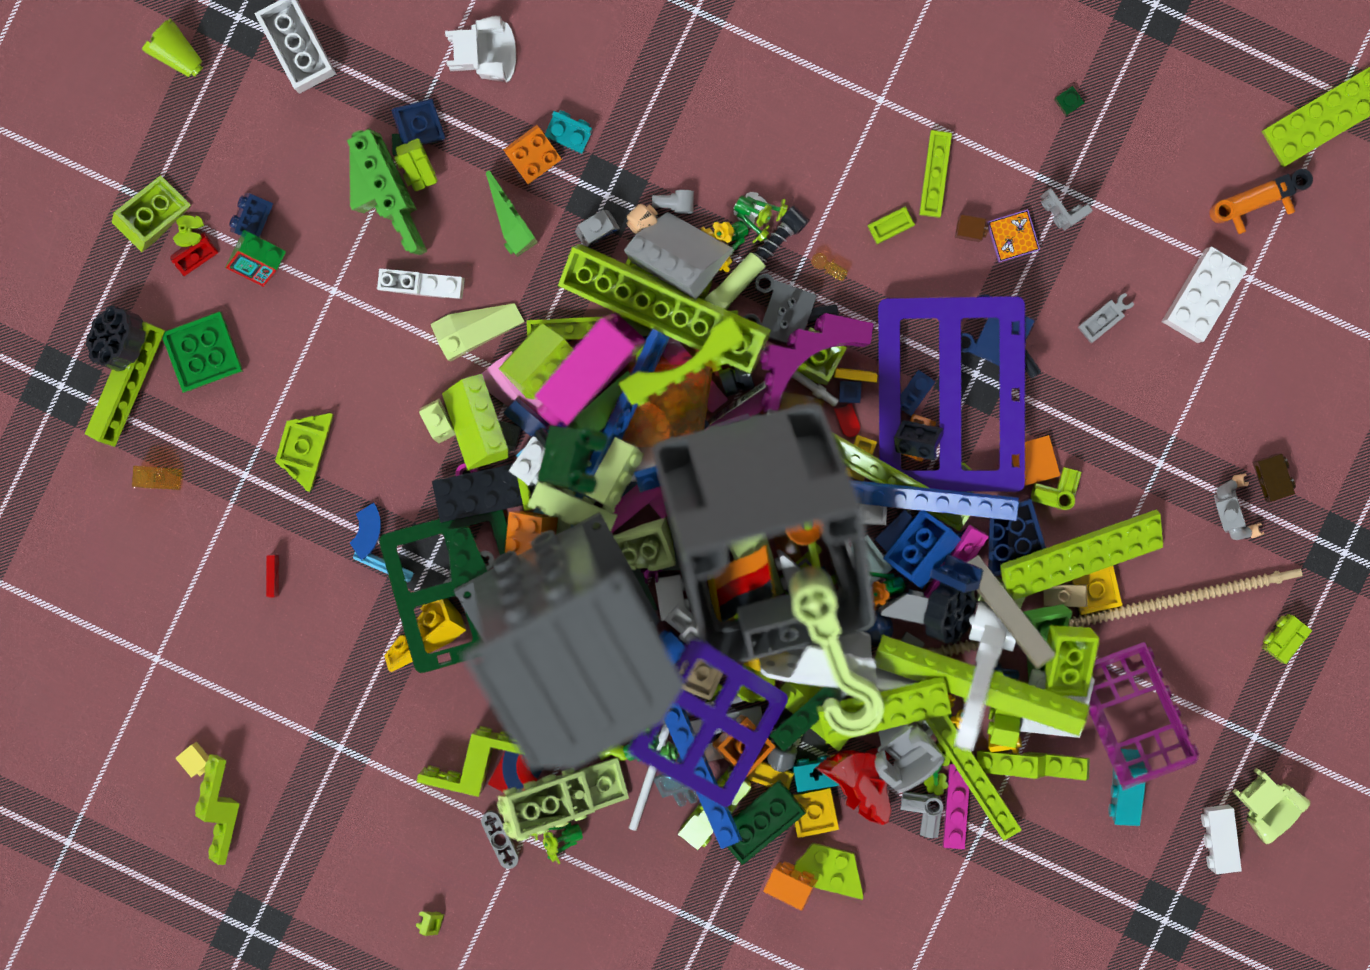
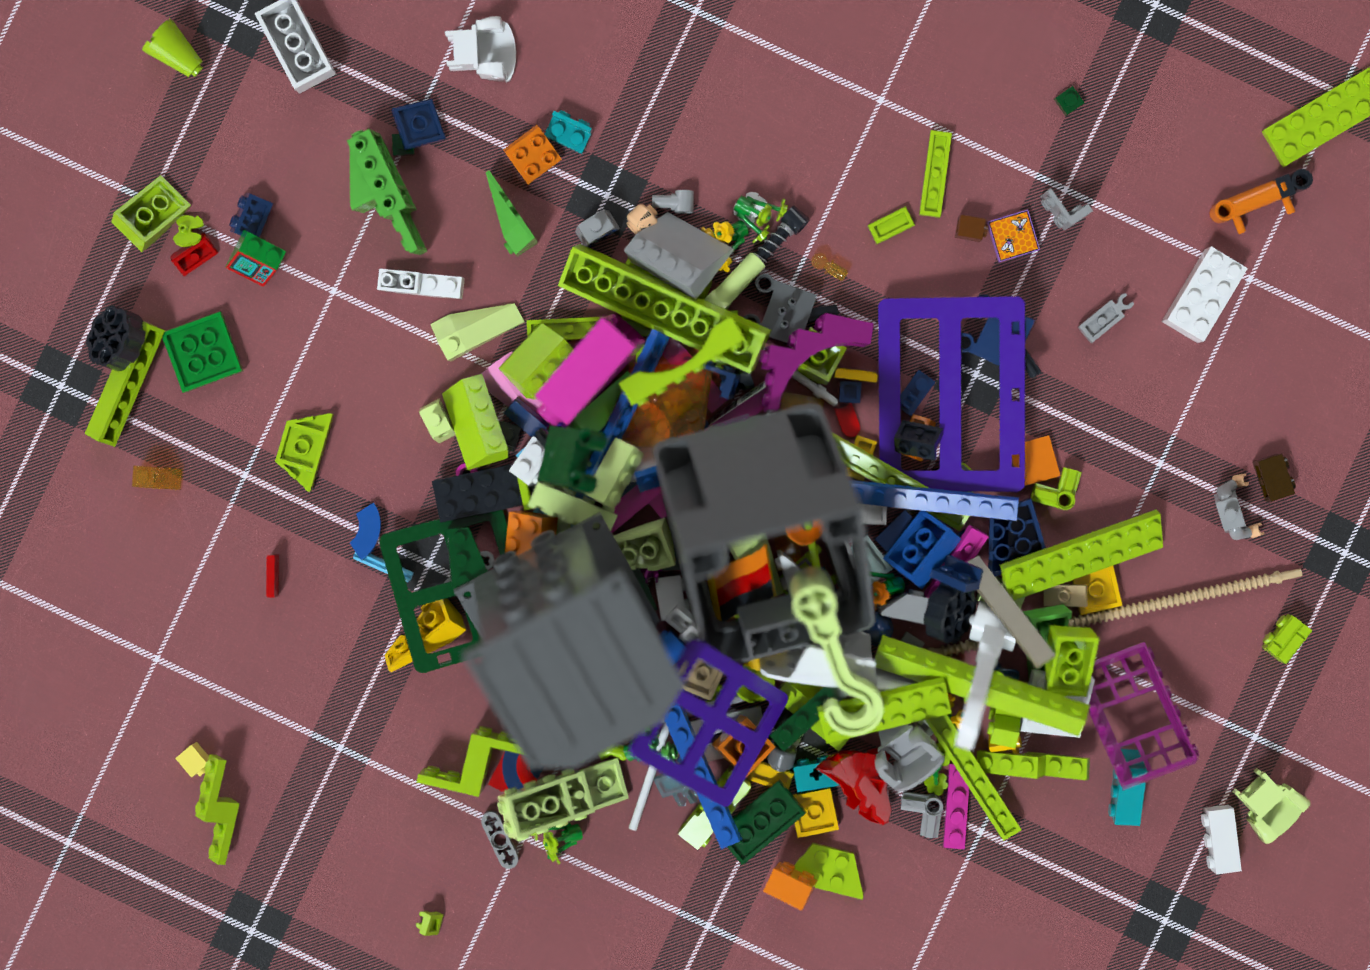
(416, 165): lime brick -> none
(729, 384): none -> dark blue bracket

